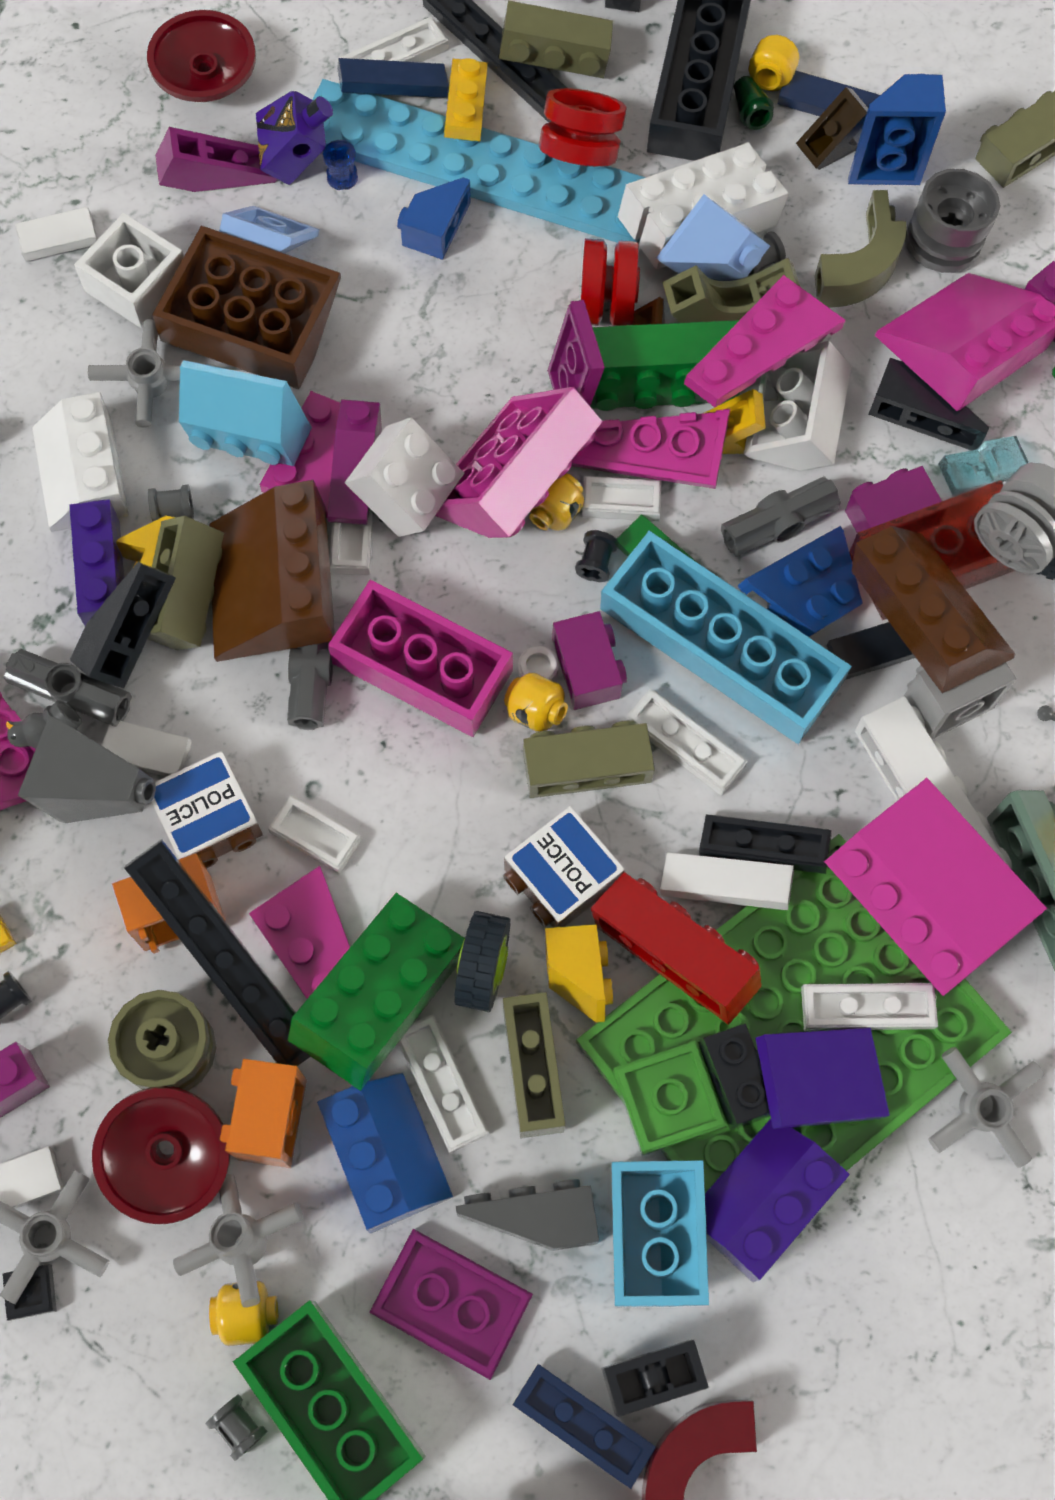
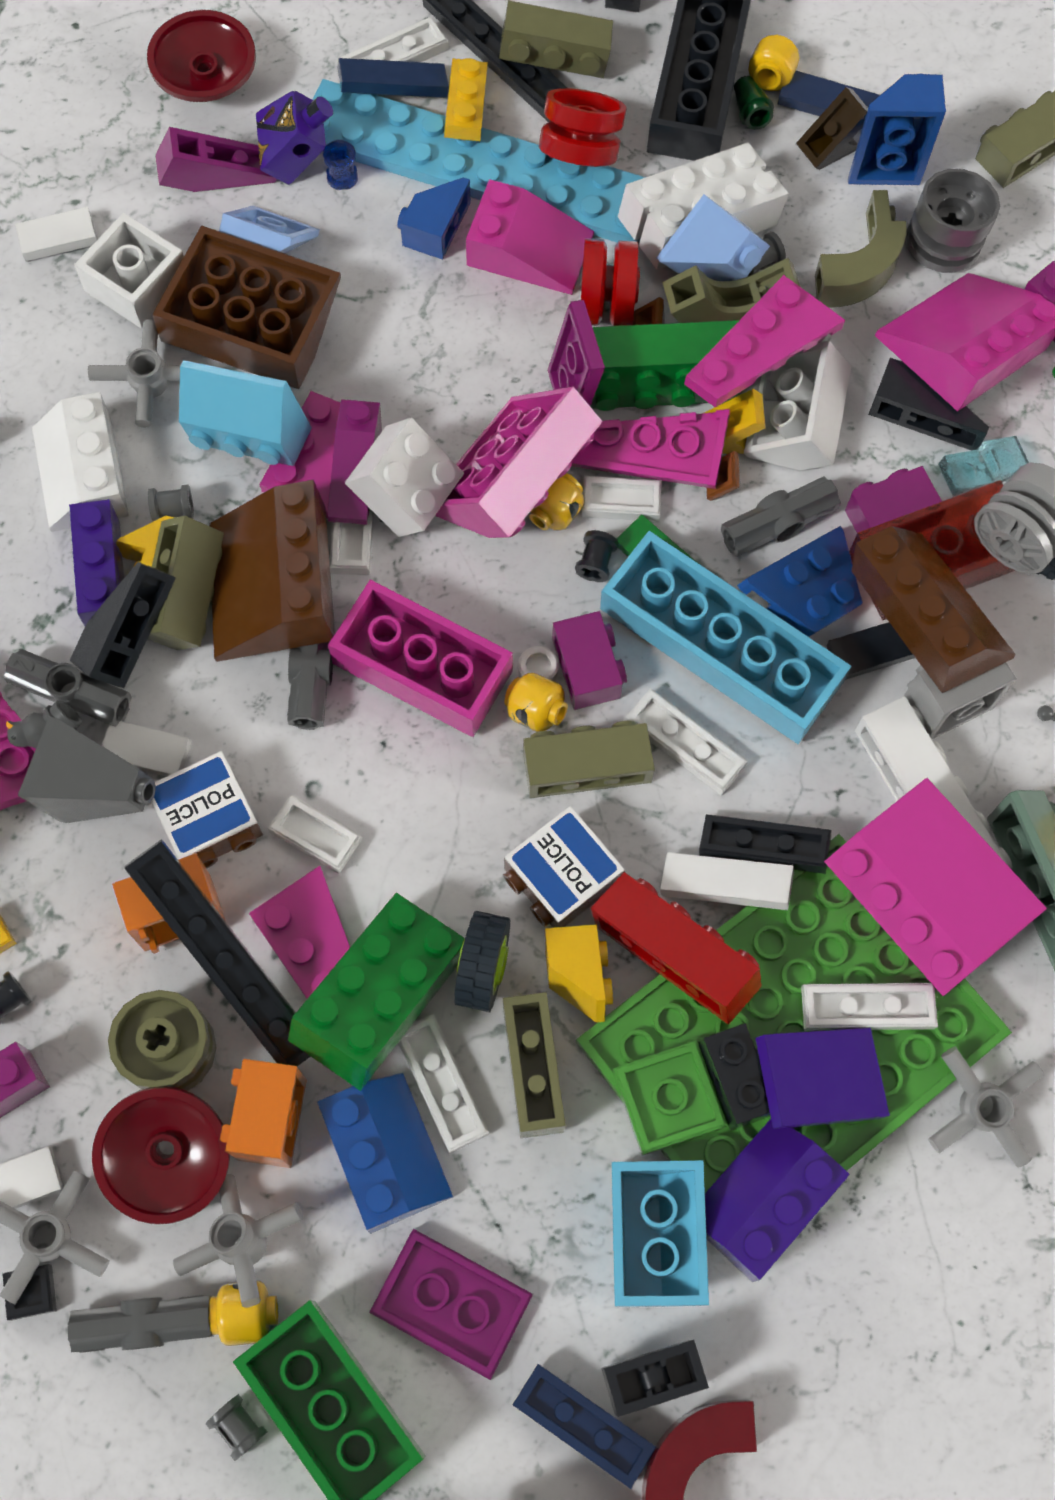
(139, 1324): none -> dark grey piece
(526, 239): none -> dark pink slope
(546, 1219): dark grey slope -> none
(728, 476): none -> dark orange slope

